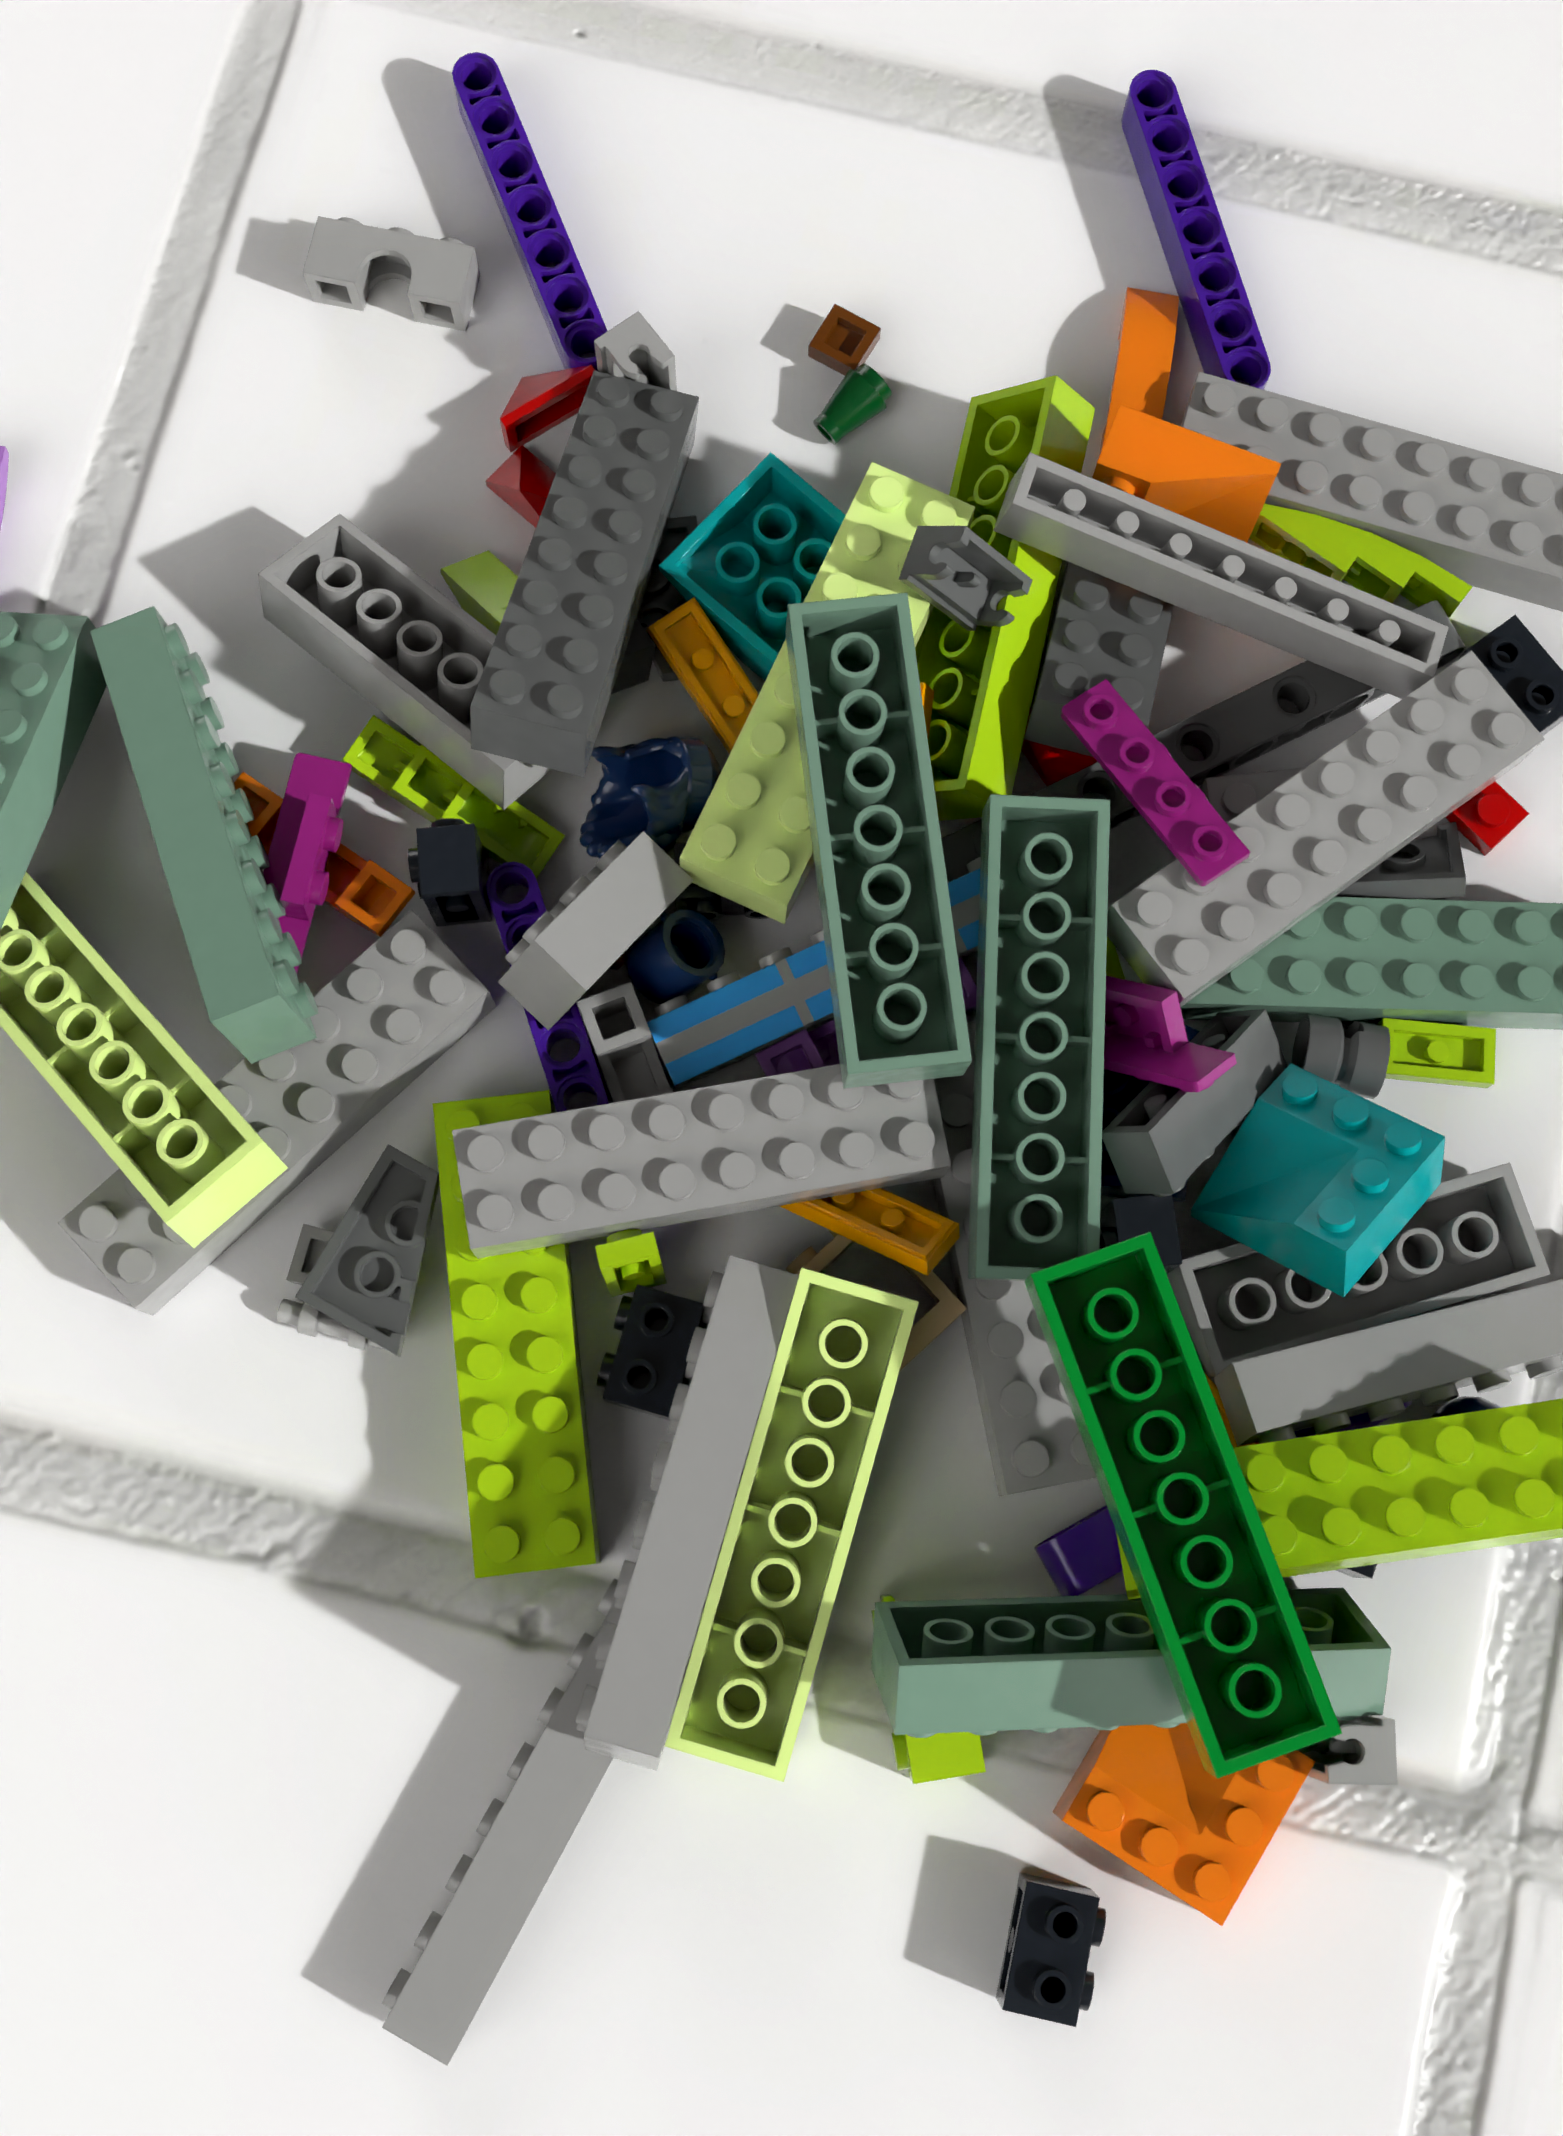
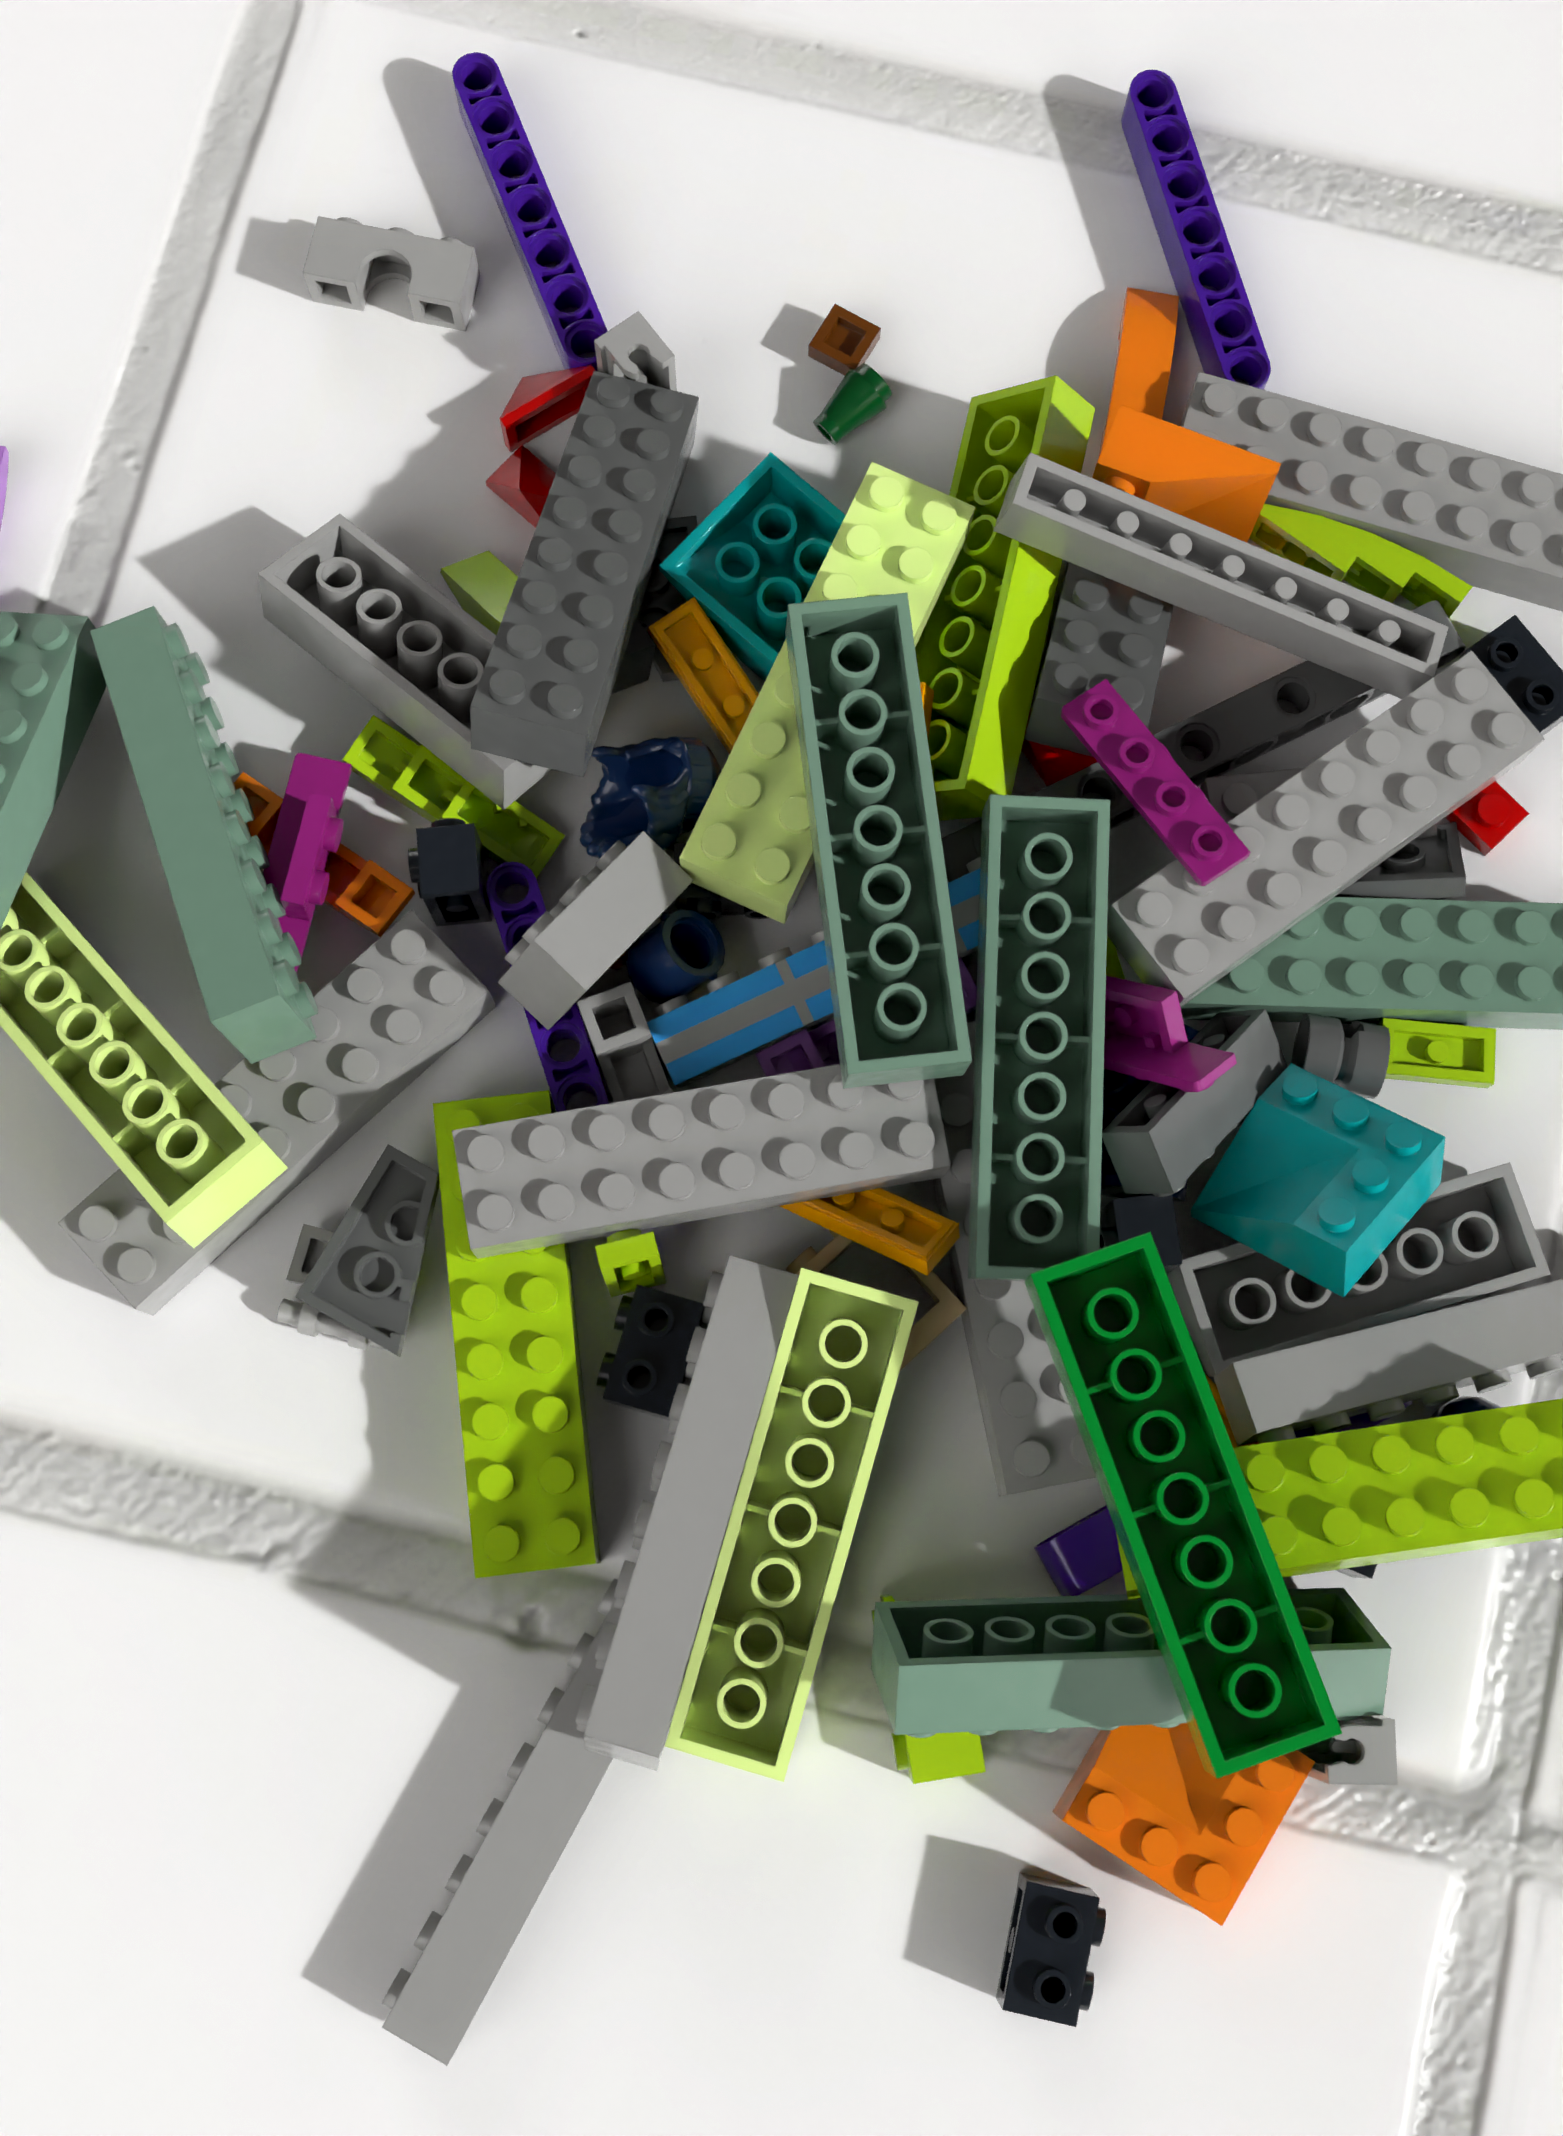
(962, 575): dark grey hinge -> none

